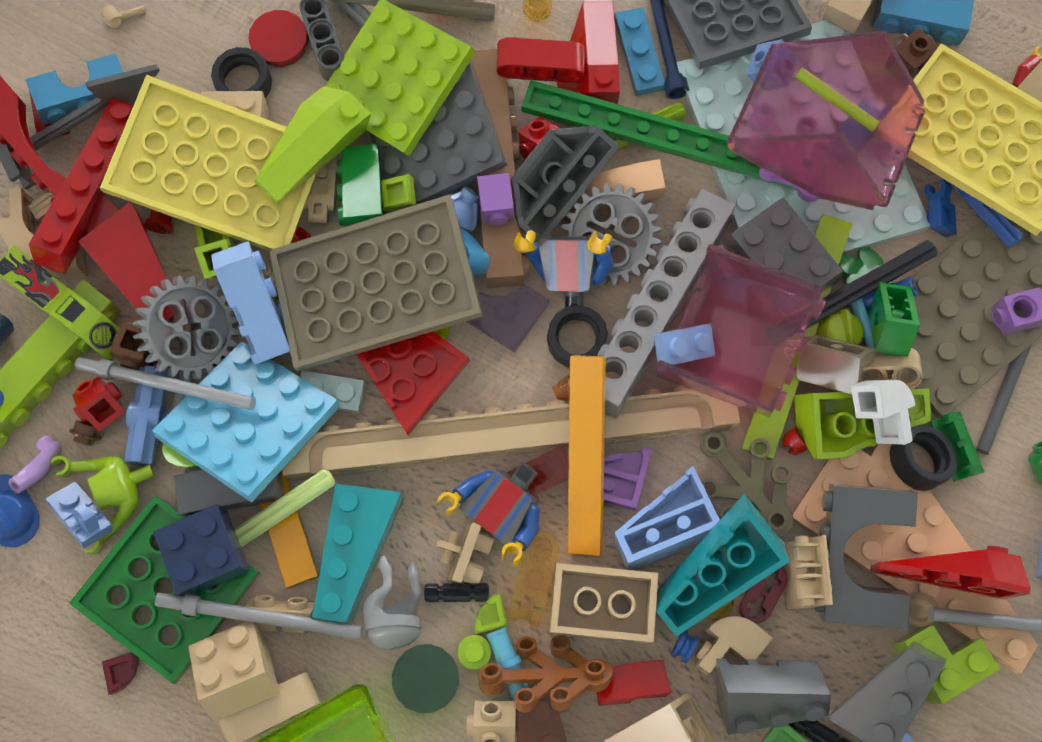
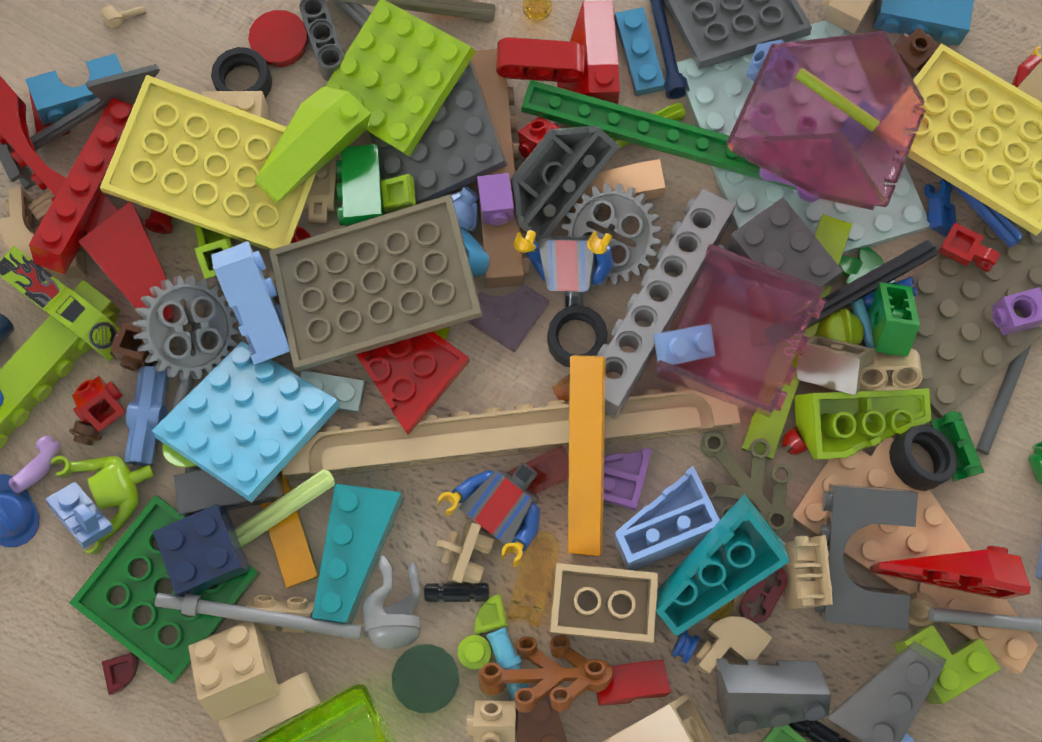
(110, 370): light grey bar -> none
(888, 406): white brick -> none
(964, 245): none -> red plate

